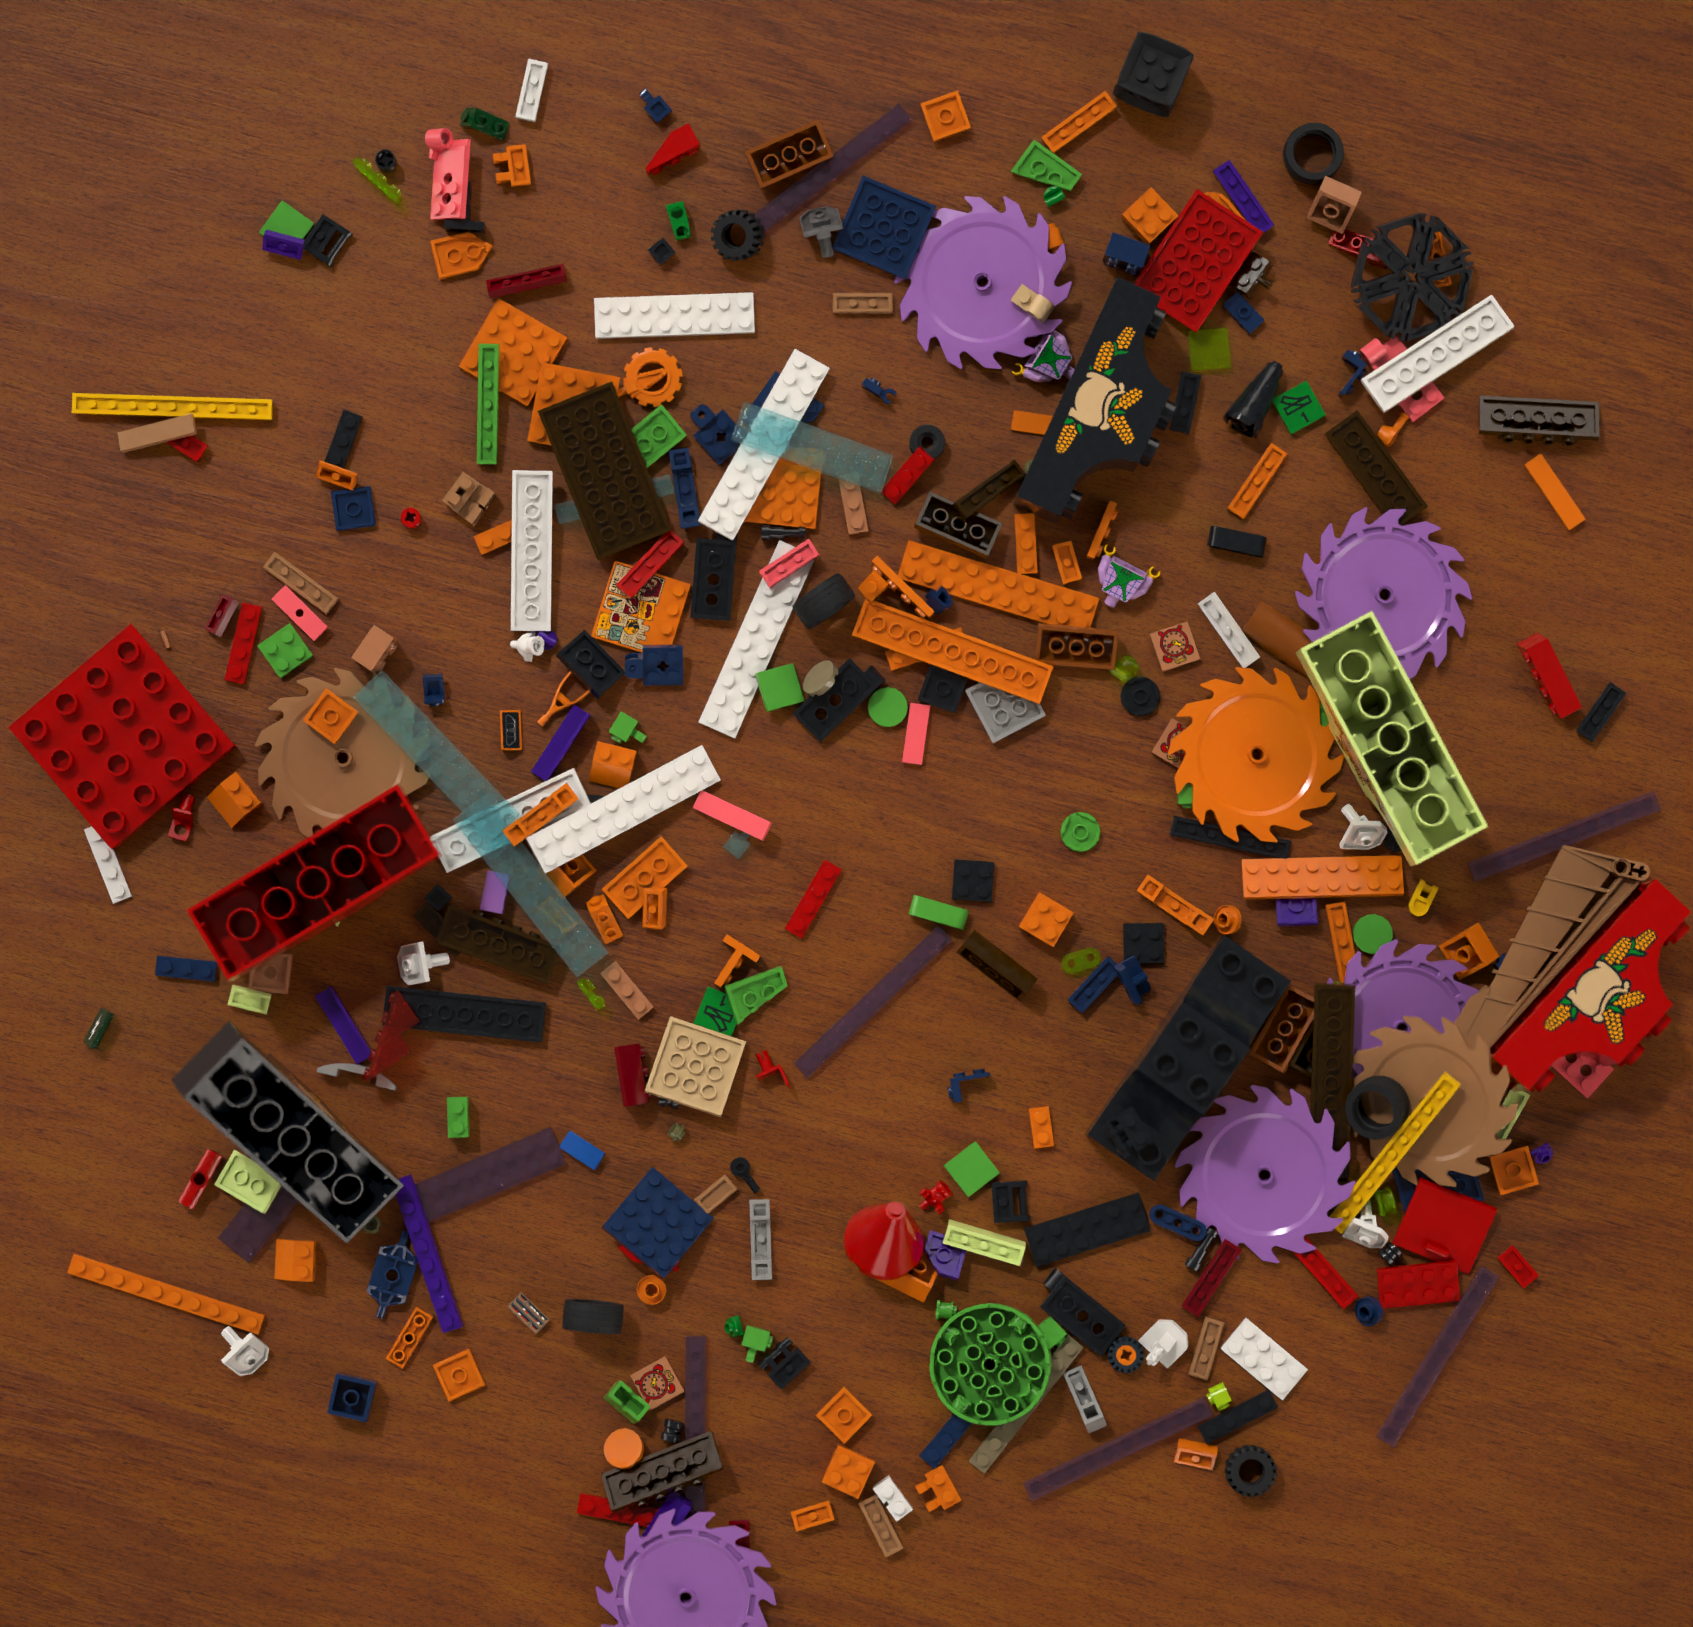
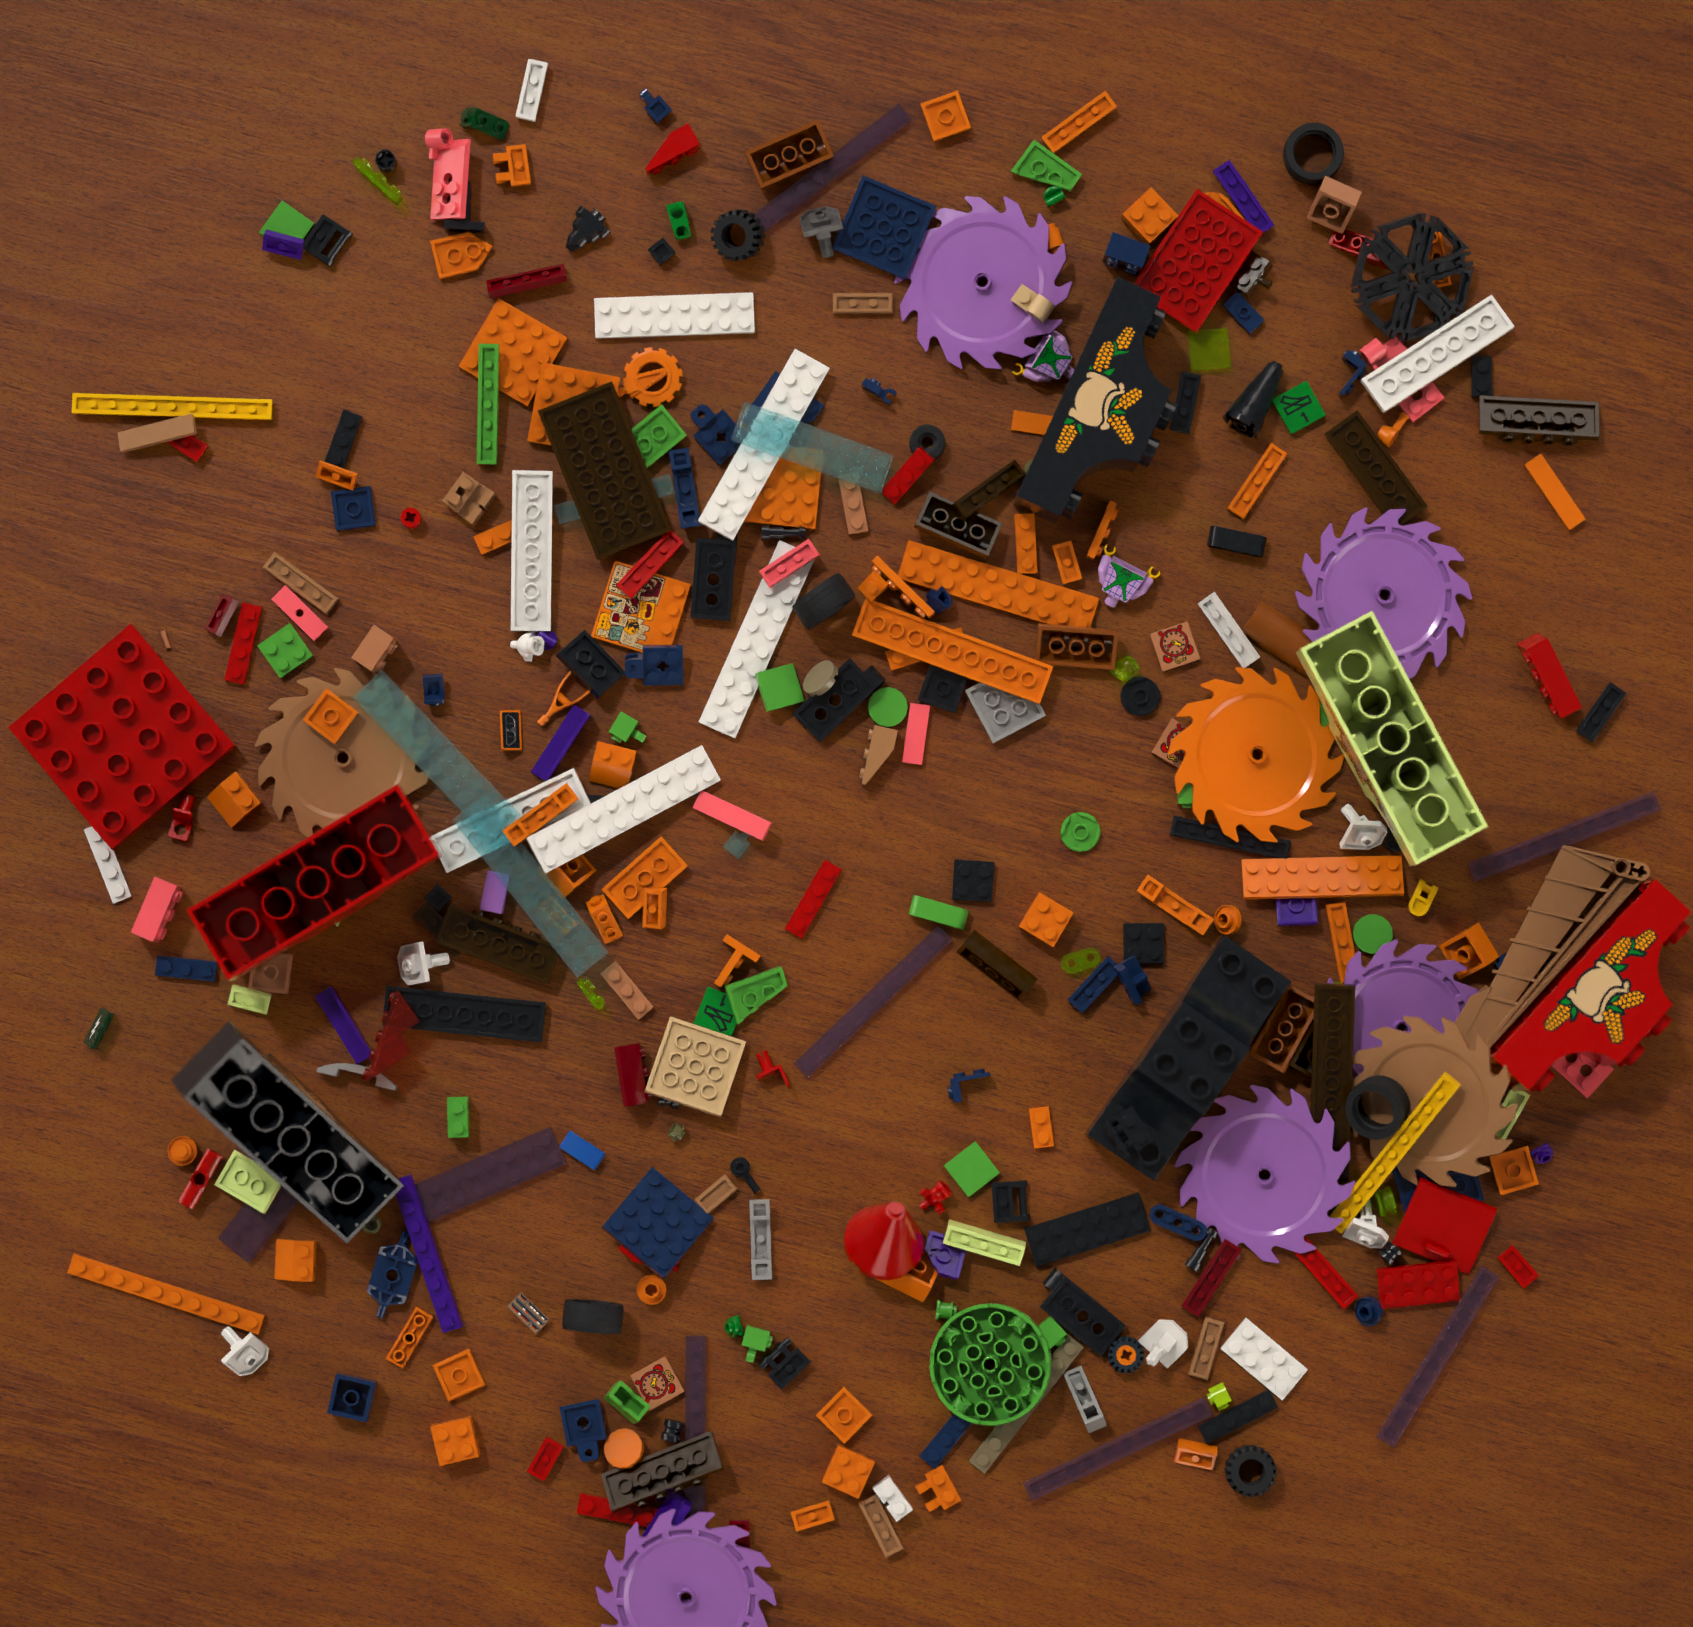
(157, 910): none -> coral brick
(182, 1150): none -> orange plate
(455, 1440): none -> orange brick
(545, 1458): none -> red plate
(586, 228): none -> black rock
(586, 1437): none -> dark blue plate
(880, 748): none -> medium nougat slope
(1153, 74): black piece -> none
(1481, 376): none -> black plate

